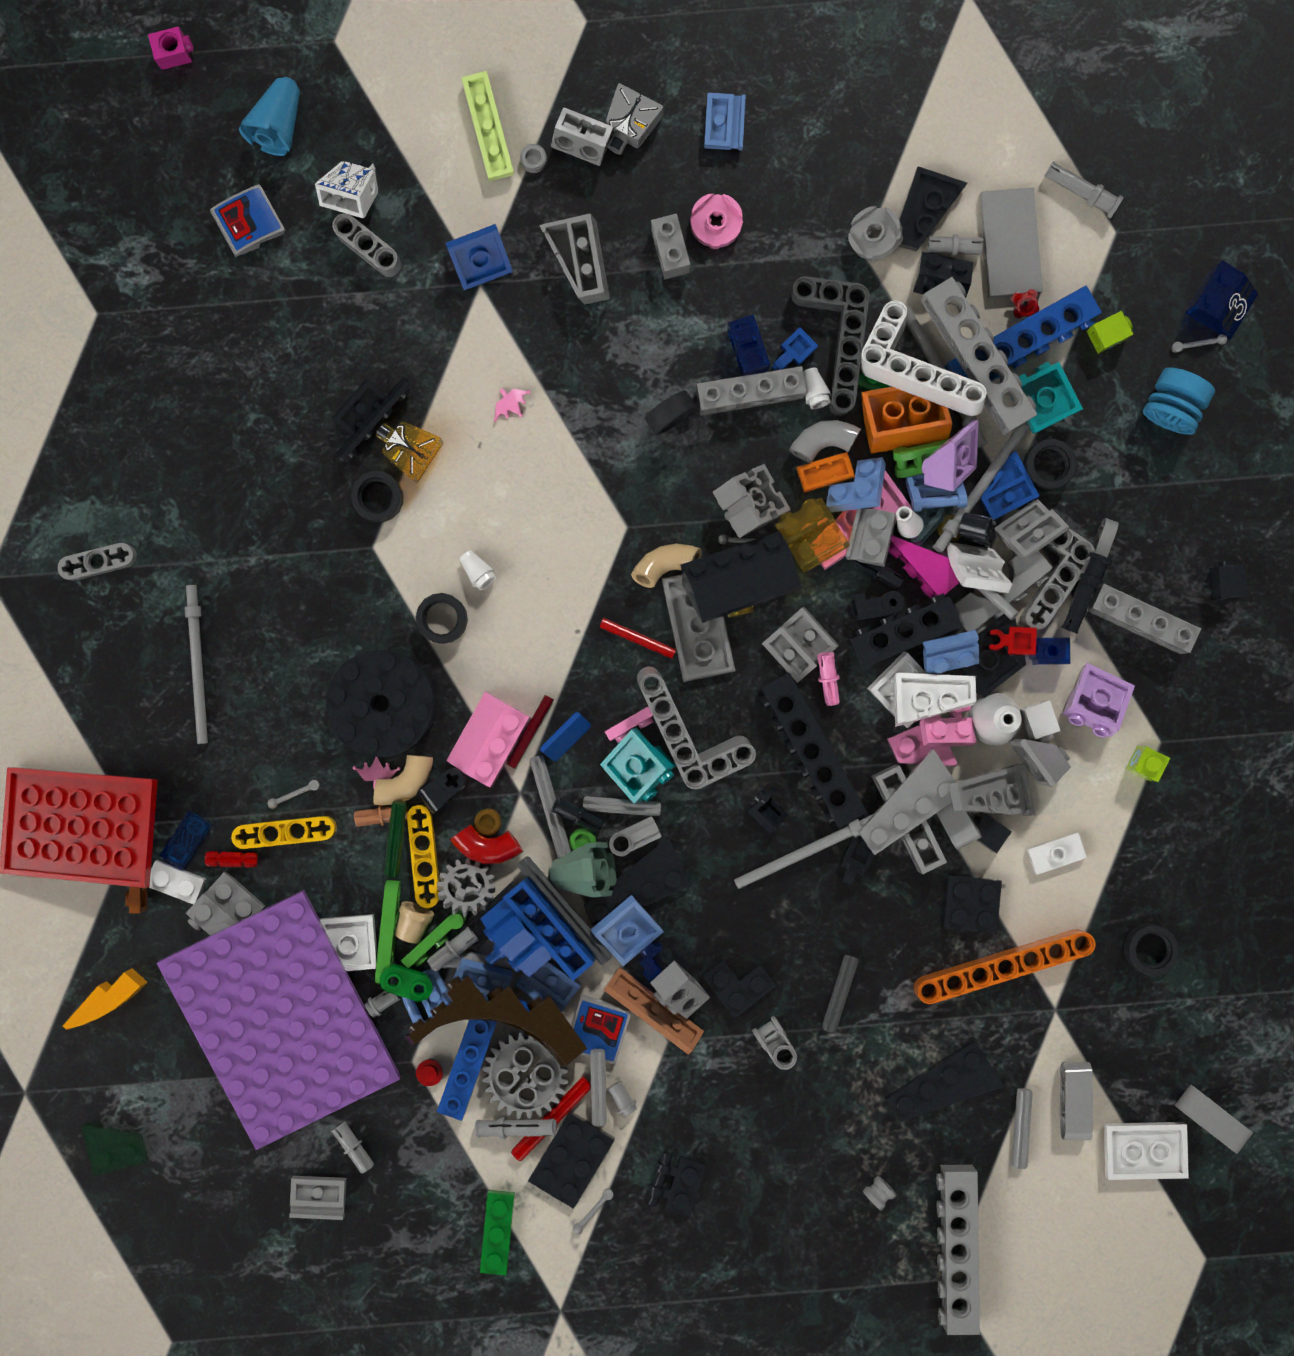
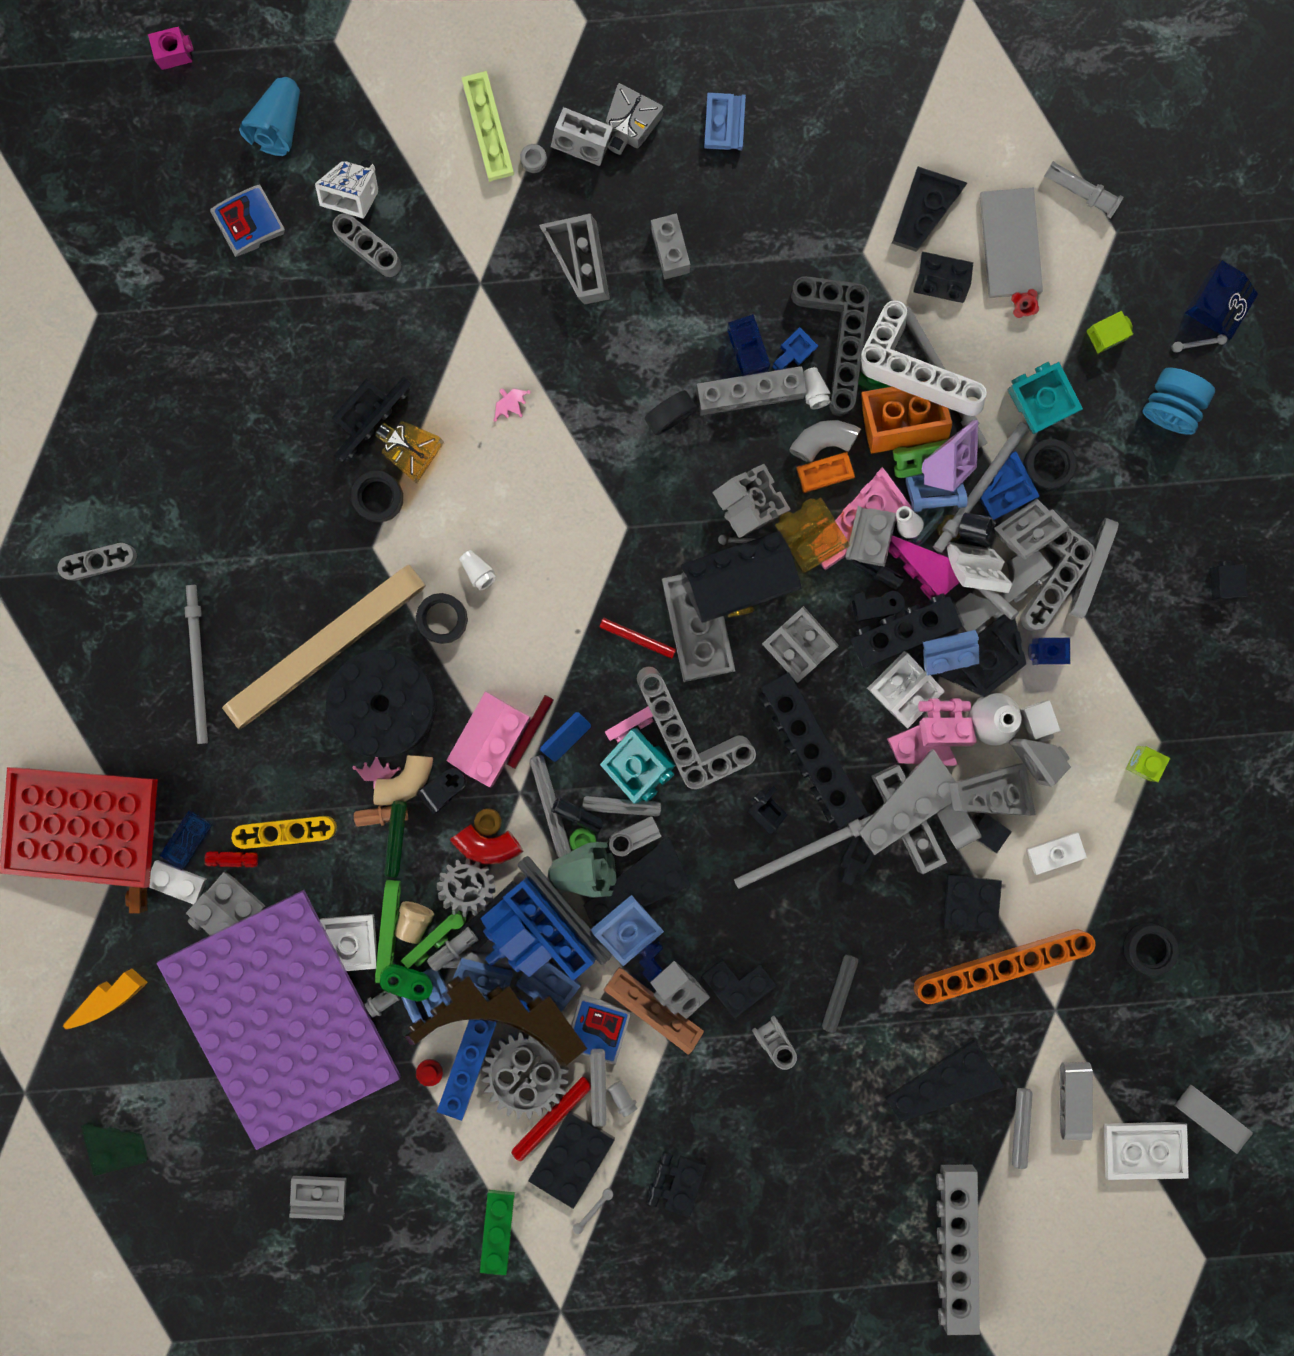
(313, 785): light grey hinge -> none
(324, 647): none -> tan beam
(353, 1147): light grey axle -> none
(419, 856): yellow beam -> none
(479, 257): blue bracket -> none
(504, 1127): light grey pin -> none
(662, 560): tan cylinder -> none
(716, 205): bright pink plate -> none
(828, 678): bright pink axle -> none
(861, 493): medium blue plate -> none
(879, 247): light grey plate -> none
(879, 1193): light grey wheel -> none
(930, 694): white wing -> none
(955, 245): light grey pin -> none
(964, 350): light grey brick -> none
(1019, 640): red plate -> none
(1079, 304): blue brick -> none
(1090, 580): black pin -> none
(1098, 701): lavender plate -> none
(1144, 619): light grey brick -> none

